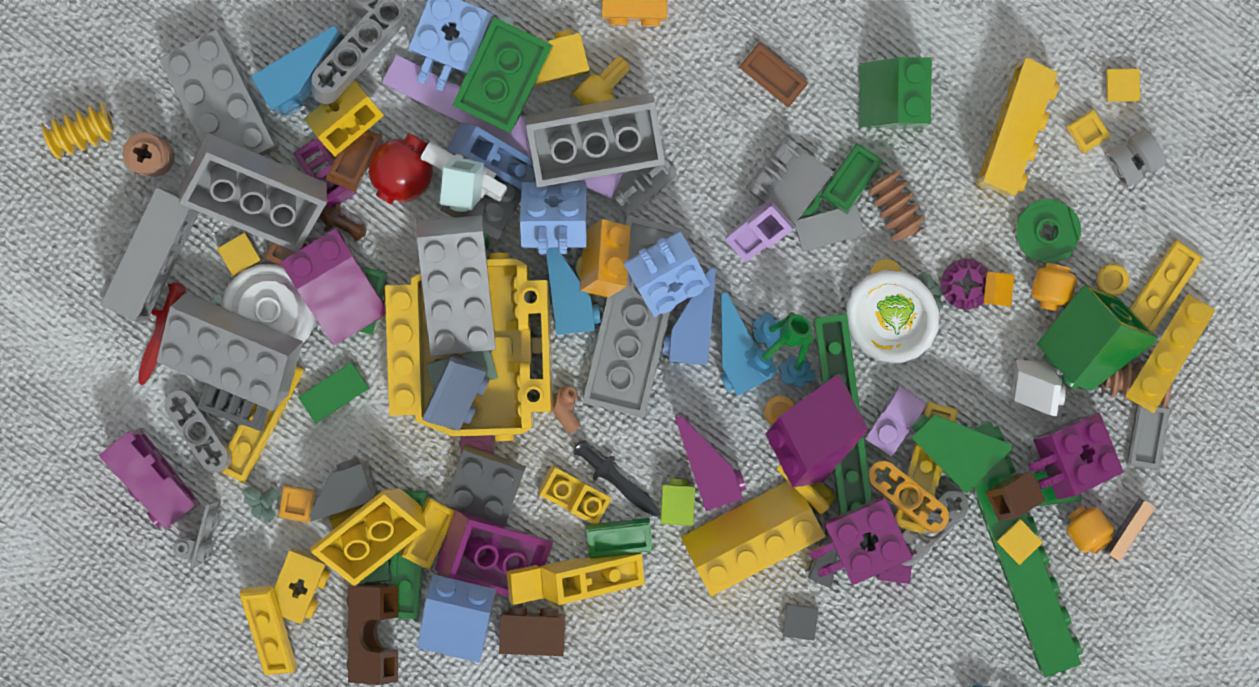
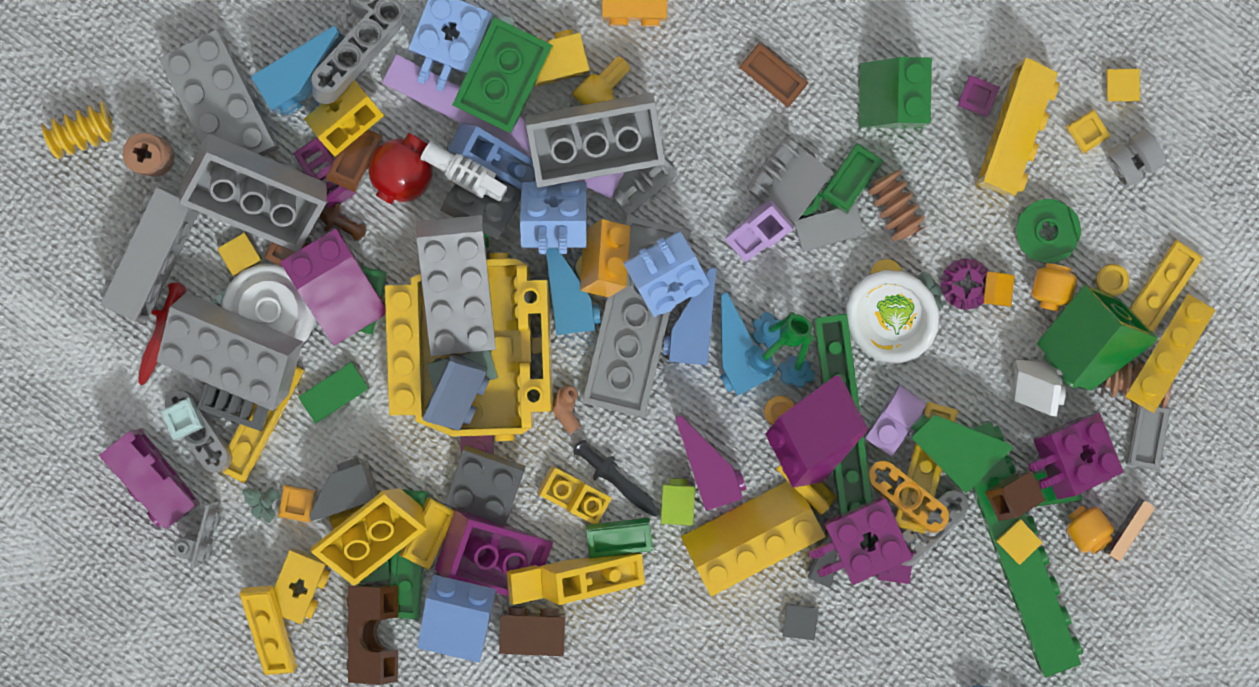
(182, 418): none -> light aqua tile
(461, 184): light aqua brick -> none
(978, 96): none -> magenta plate

